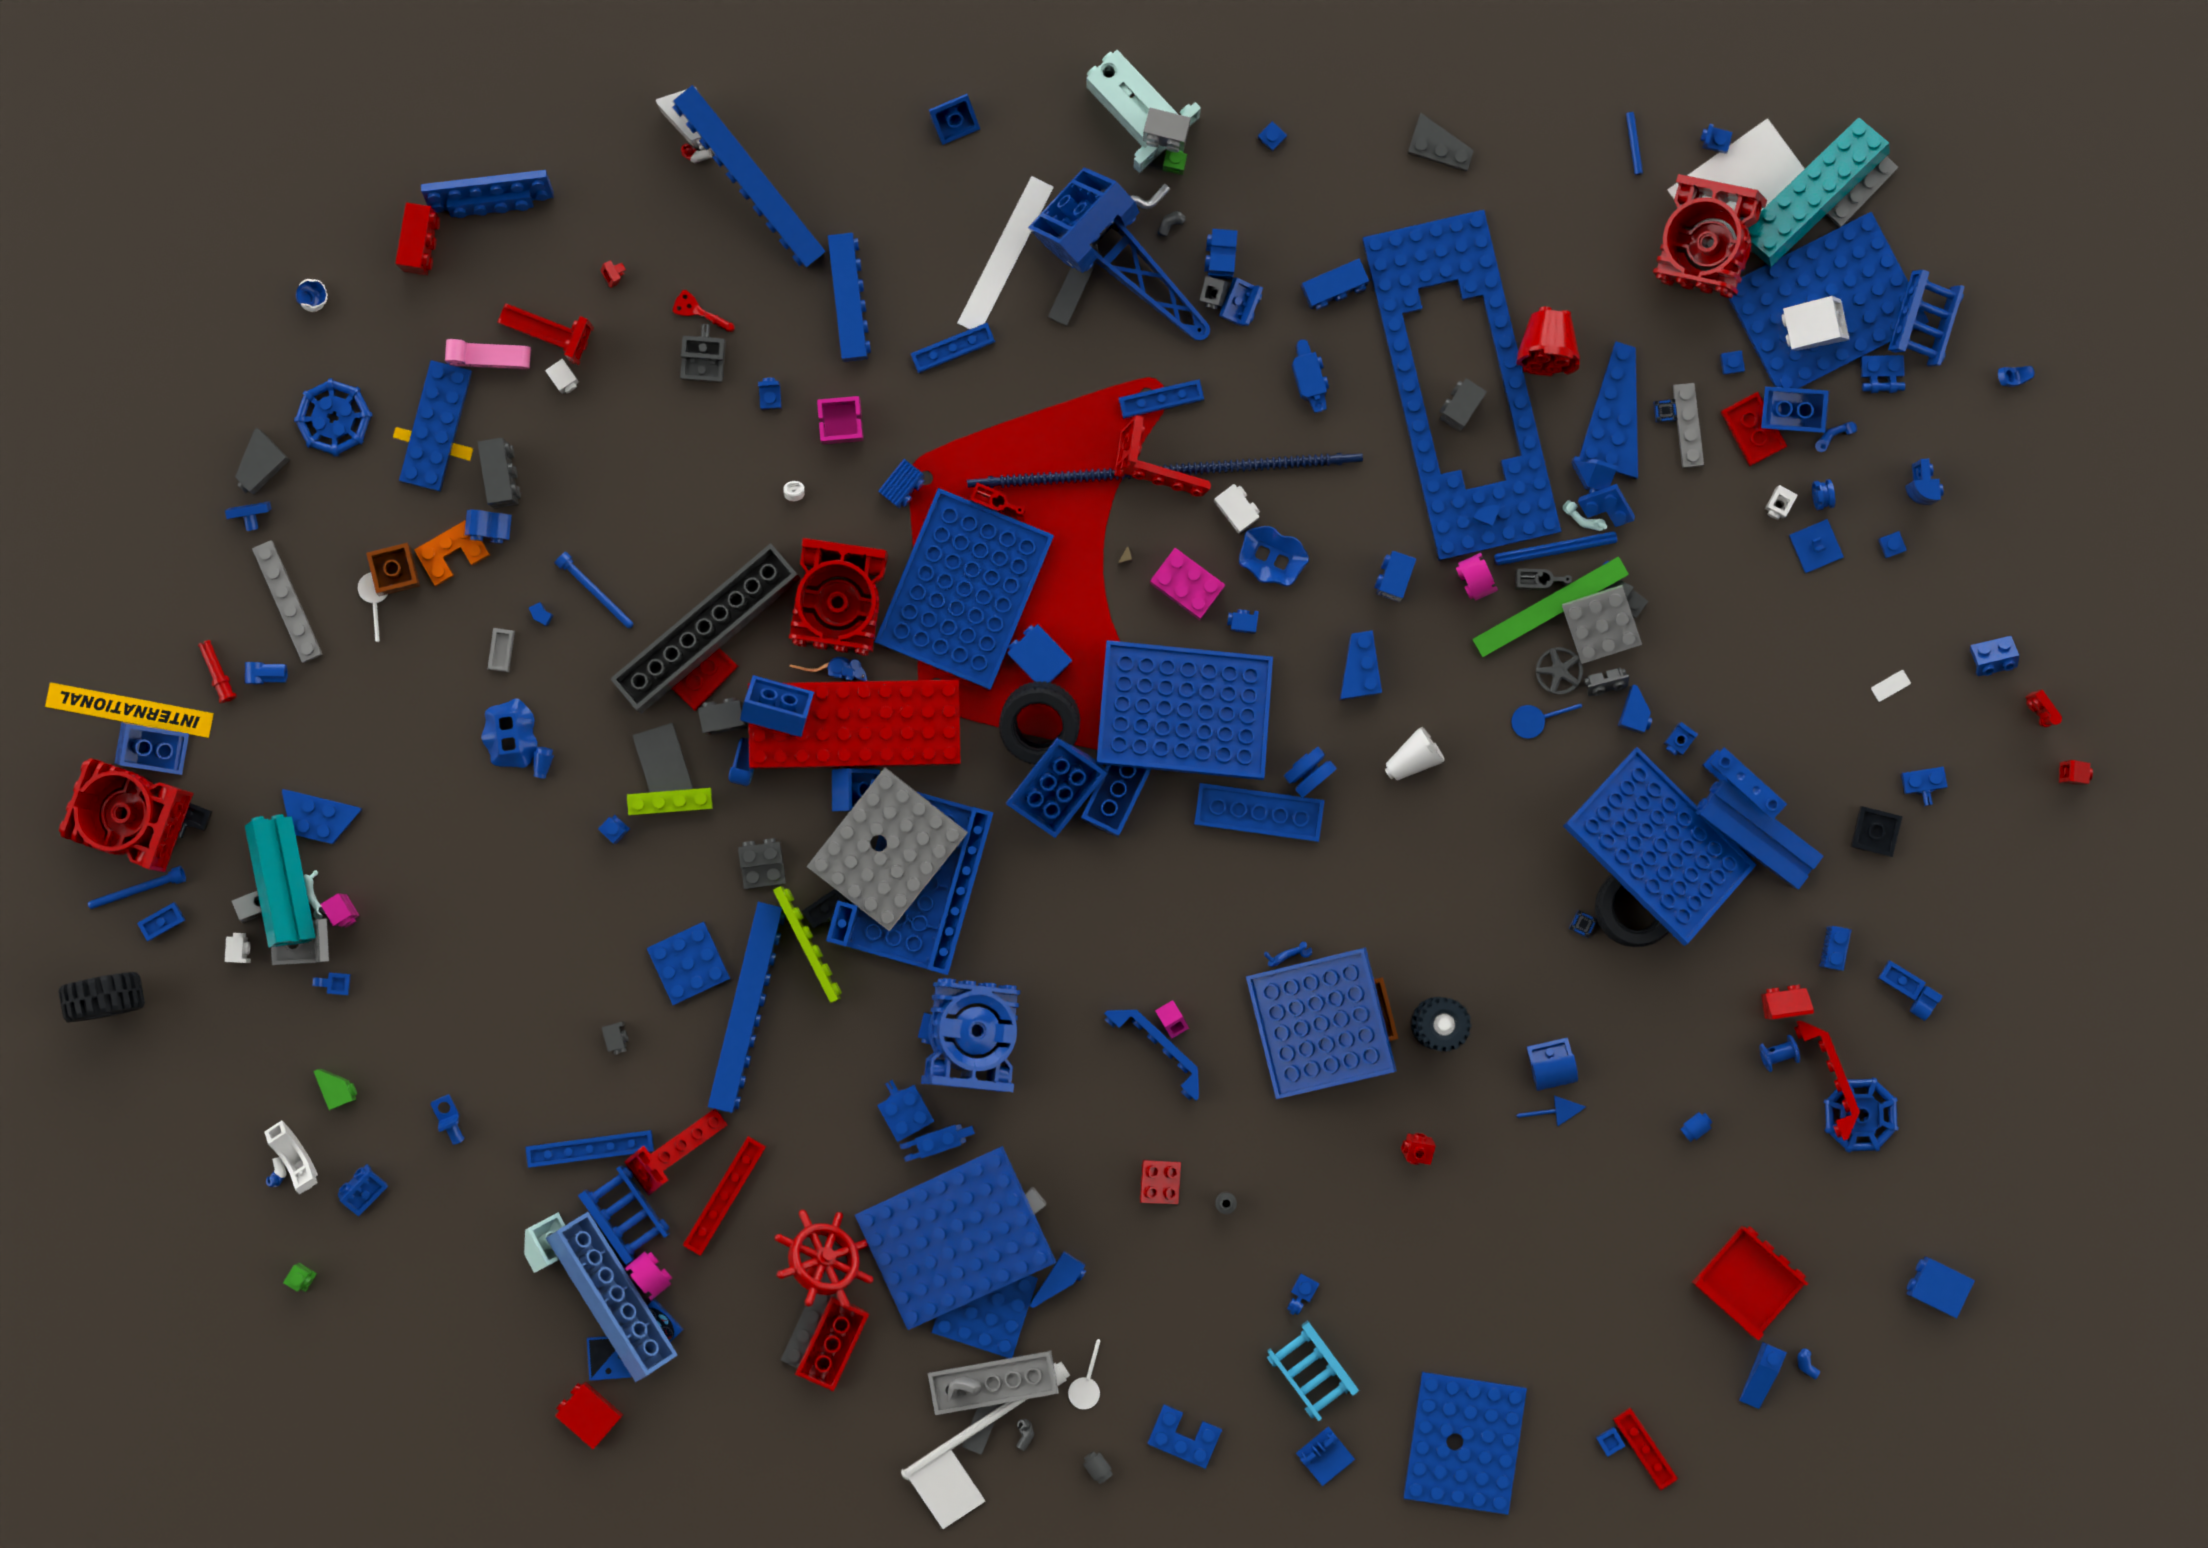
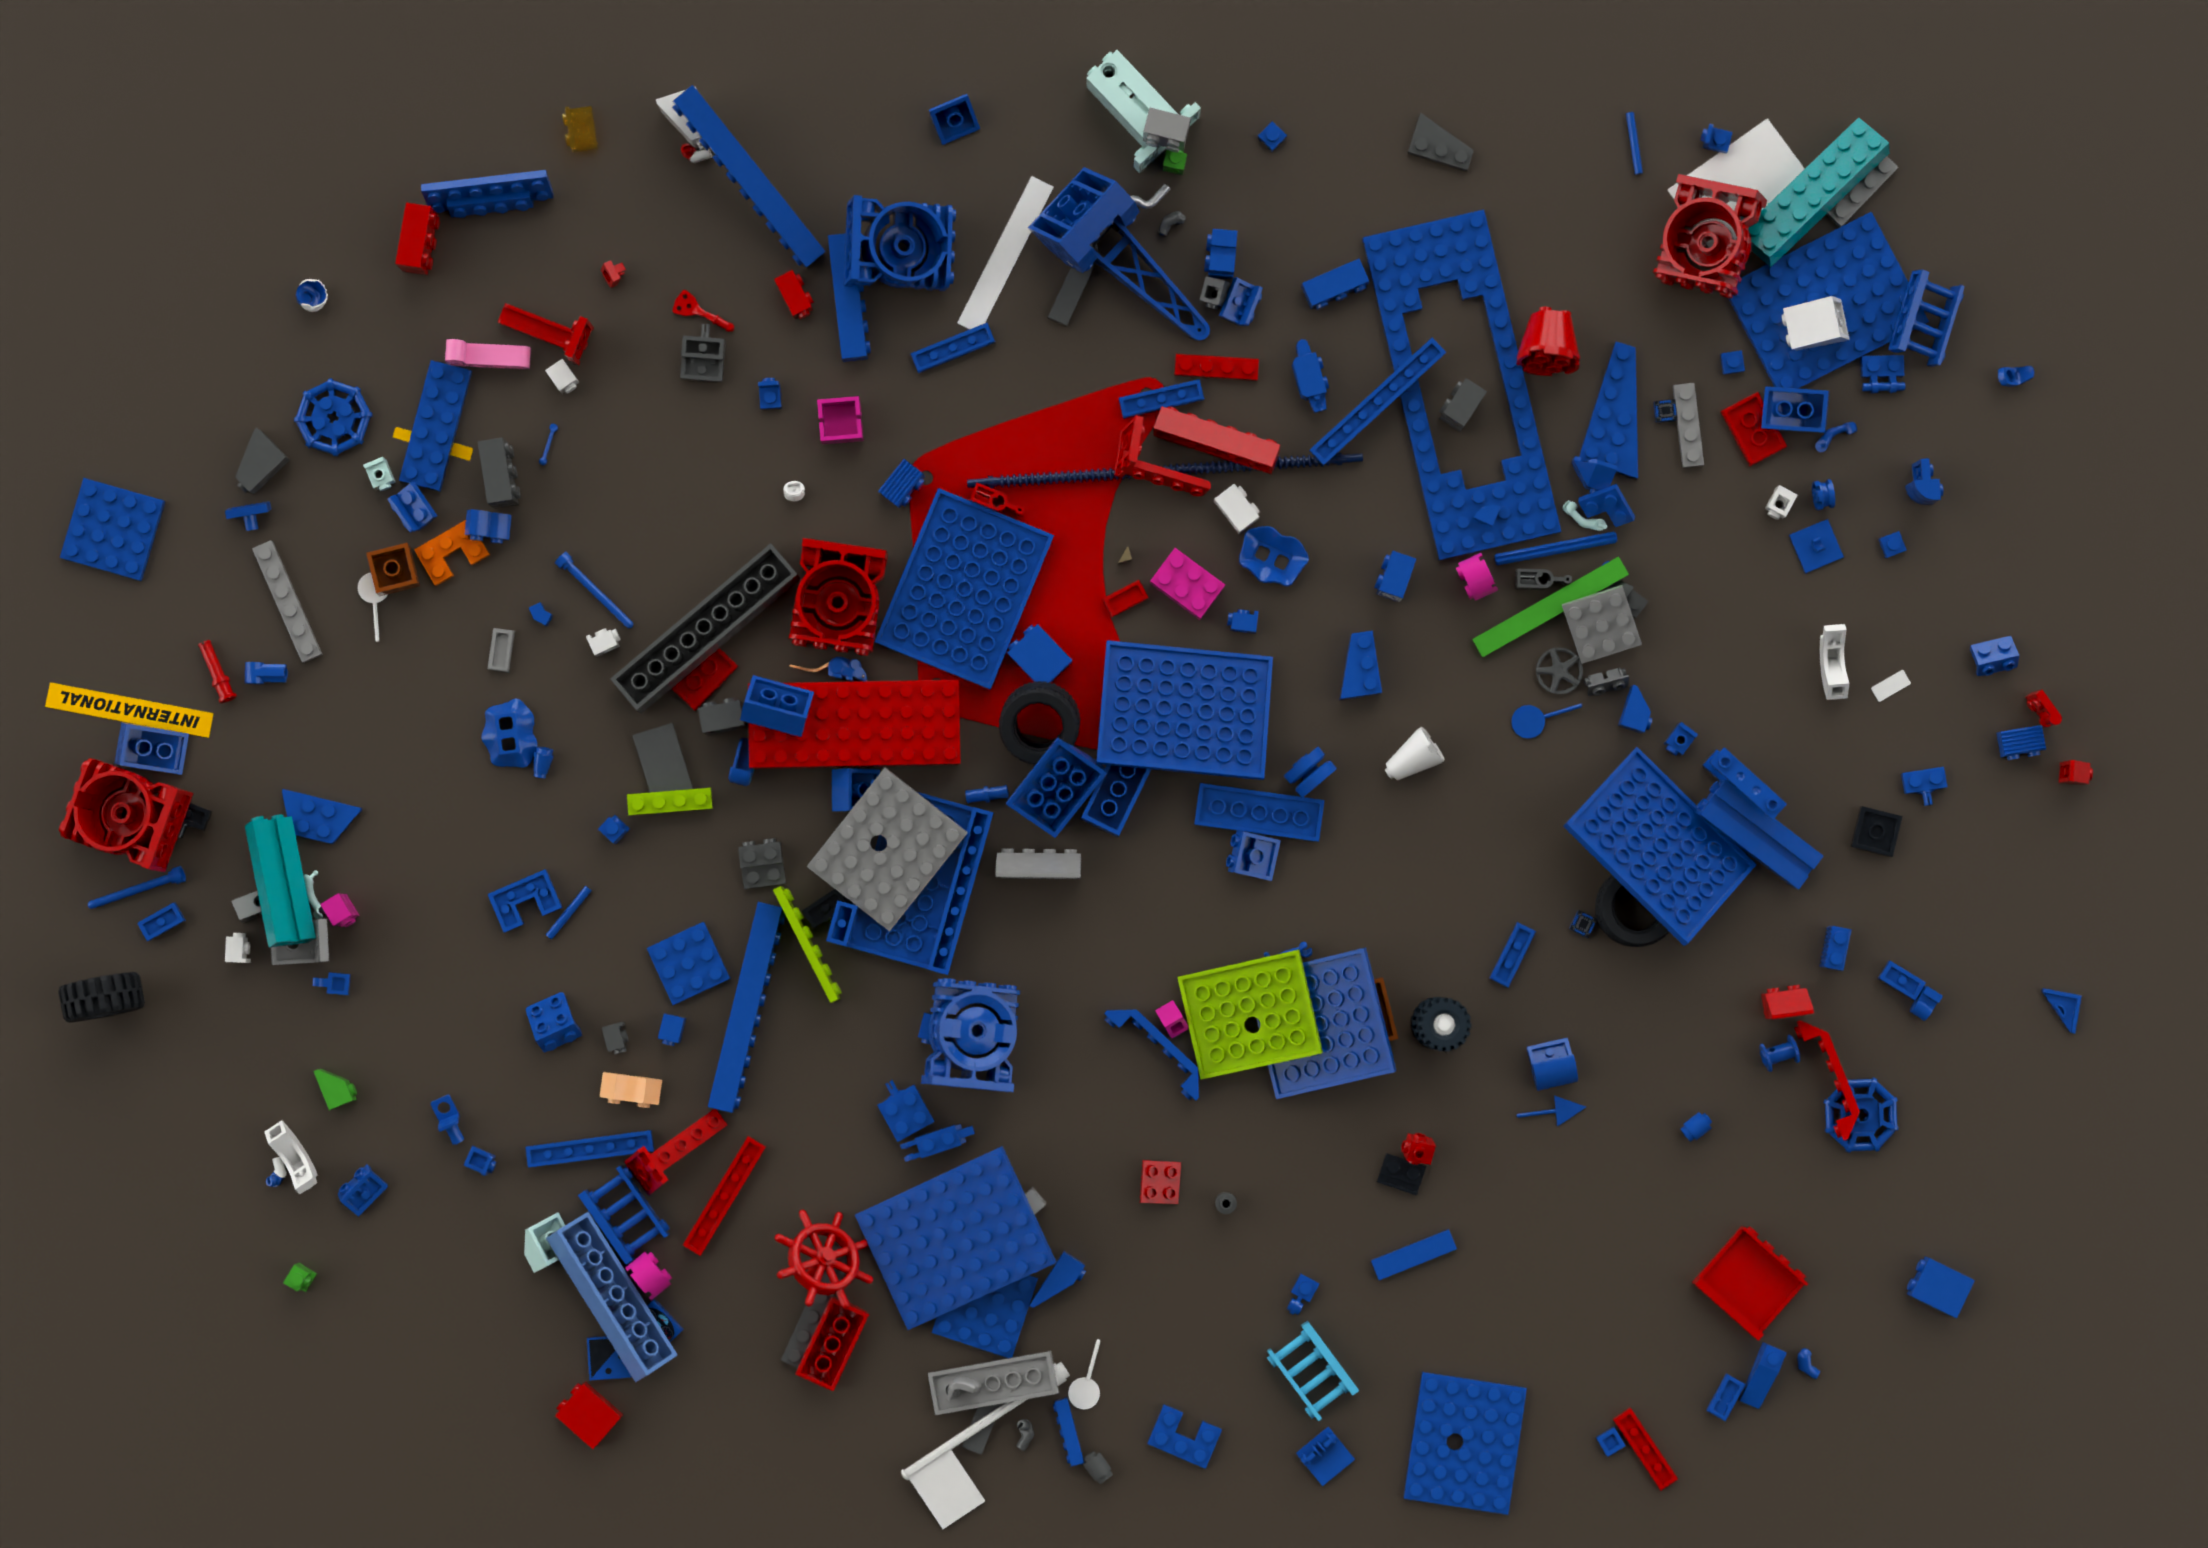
(112, 529): none -> blue plate
(387, 477): none -> light aqua brick
(412, 508): none -> blue bracket
(480, 1161): none -> blue bracket
(506, 898): none -> blue plate
(552, 1022): none -> blue bracket
(553, 428): none -> blue hinge
(568, 912): none -> blue bar
(581, 128): none -> clear yellow bracket
(603, 641): none -> white brick
(630, 1088): none -> light nougat brick
(671, 1029): none -> blue brick
(793, 294): none -> red brick
(934, 223): none -> blue brick
(986, 794): none -> blue pin
(1038, 865): none -> light grey slope
(1068, 1431): none -> blue piece
(1125, 598): none -> red tile
(1216, 367): none -> red plate
(1216, 439): none -> brick
(1253, 855): none -> blue plate
(1263, 988): none -> lime plate
(1377, 401): none -> blue plate
(1401, 1174): none -> black plate
(1413, 1254): none -> blue tile
(1512, 954): none -> blue tile
(1725, 1397): none -> blue plate
(1832, 662): none -> white arch
(2021, 741): none -> blue brick
(2066, 1007): none -> blue tile

